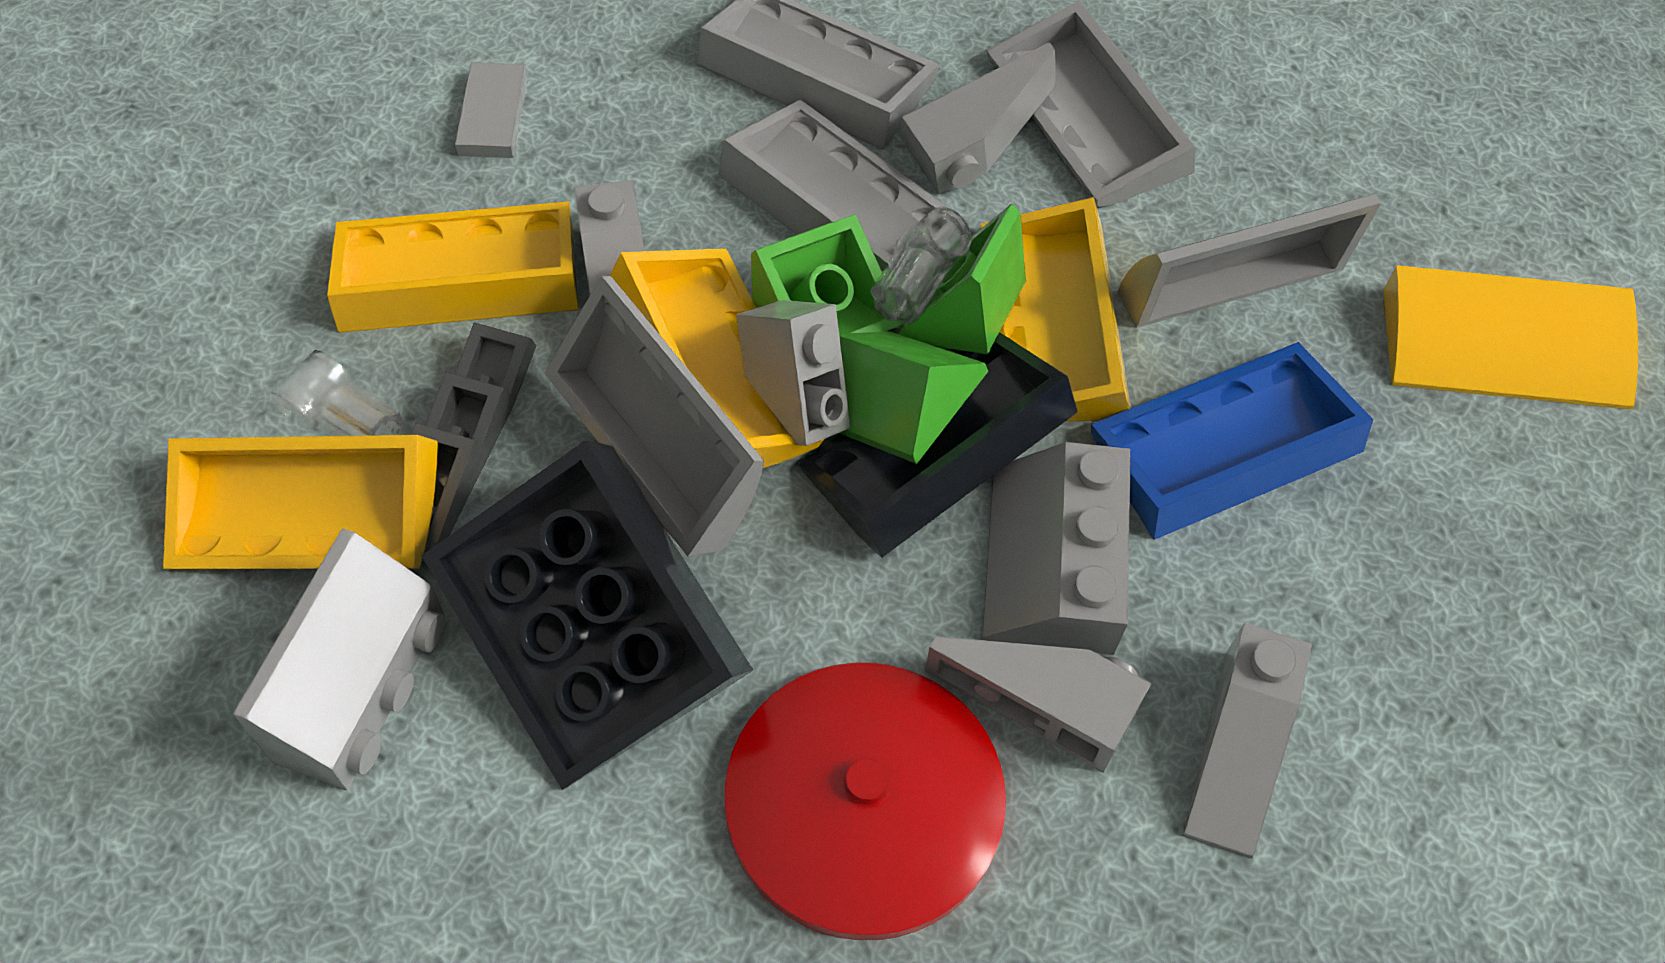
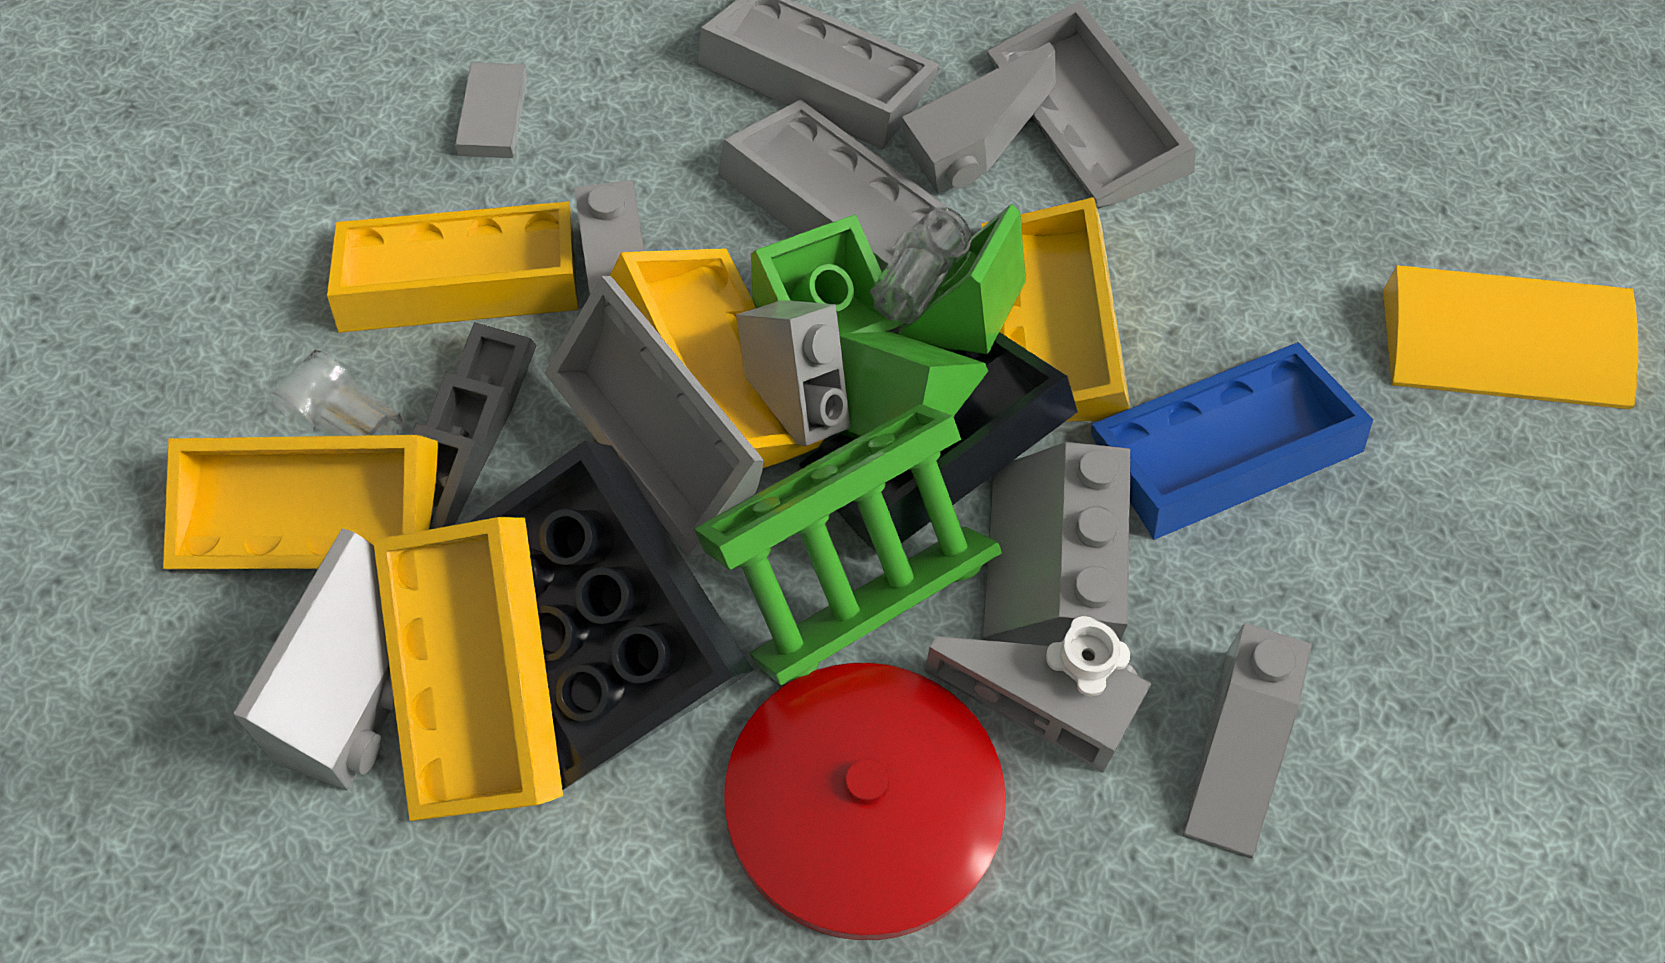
(467, 669): none -> yellow slope
(803, 507): none -> bright green fence
(1091, 636): none -> white plate
(1245, 262): light grey slope -> none

